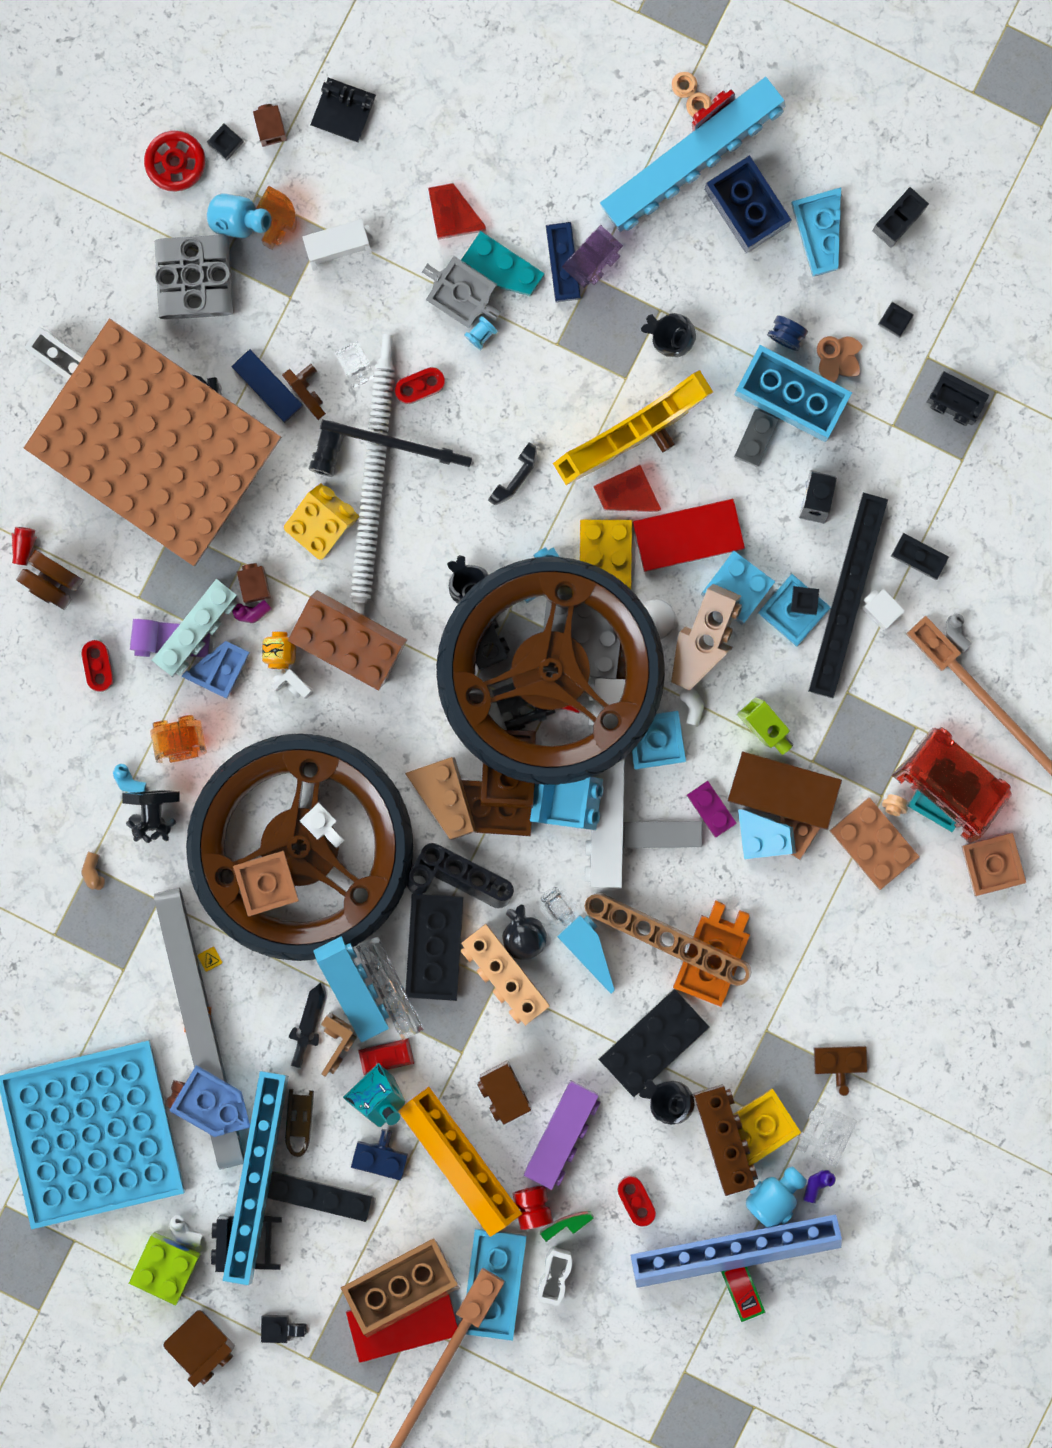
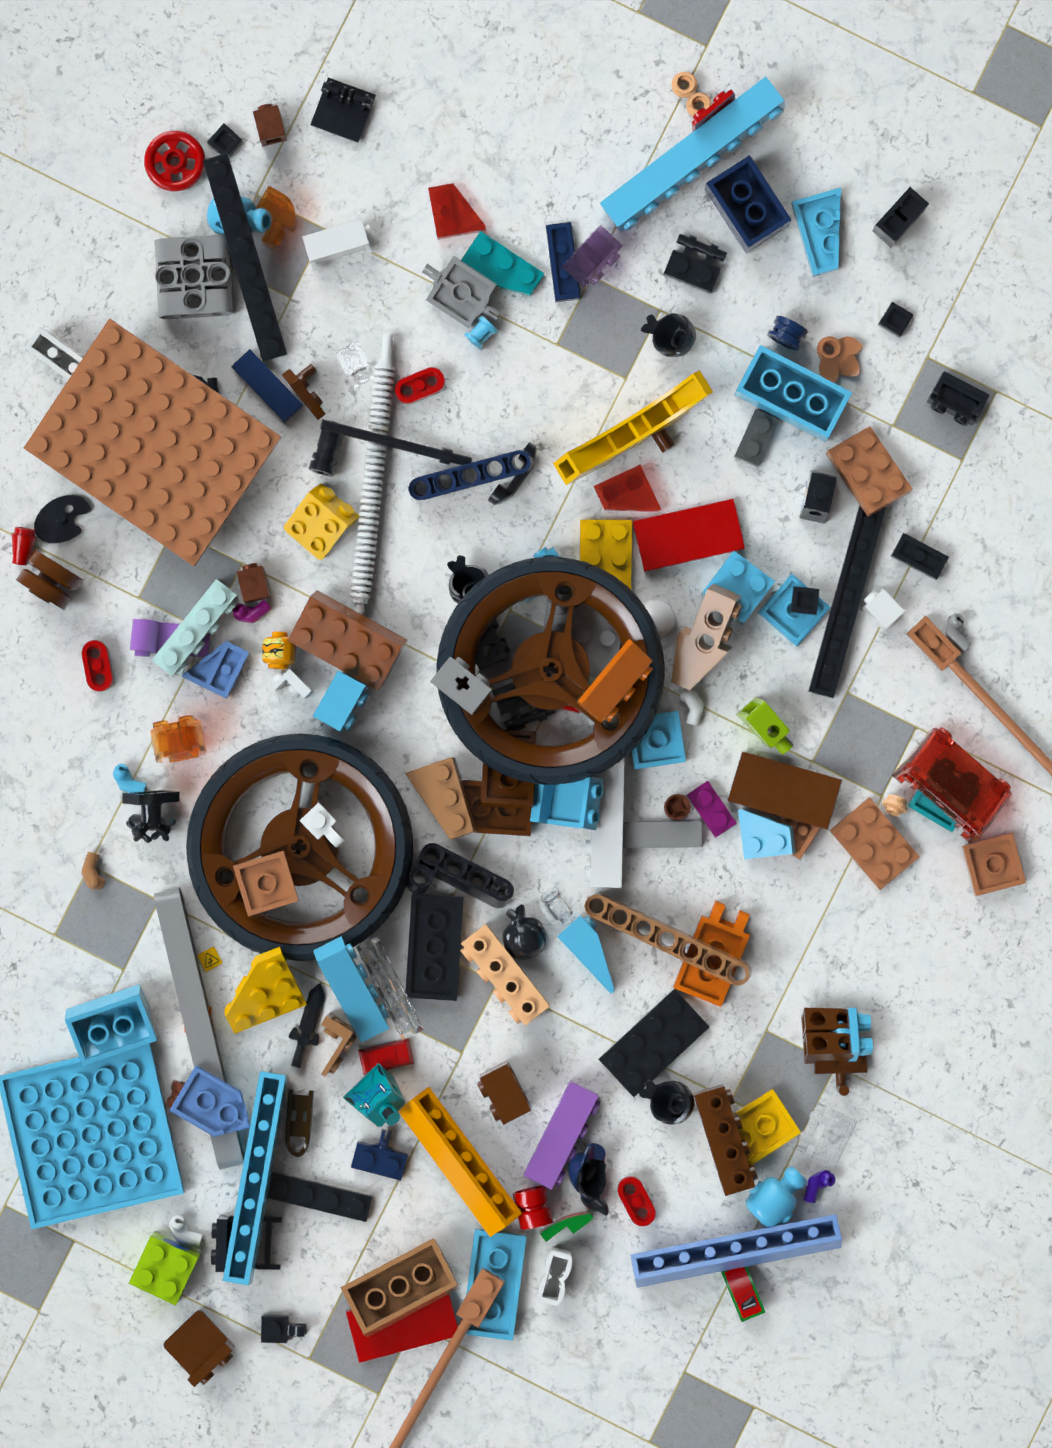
(55, 524): none -> black piece
(110, 1024): none -> medium azure slope
(244, 256): none -> black plate
(264, 992): none -> yellow plate
(341, 702): none -> medium azure brick
(446, 682): none -> light grey brick
(459, 480): none -> dark blue beam
(589, 1177): none -> black hair
(616, 682): none -> orange slope
(677, 807): none -> copper wheel
(691, 270): none -> black plate
(834, 1034): none -> reddish brown hips
(869, 471): none -> nougat plate

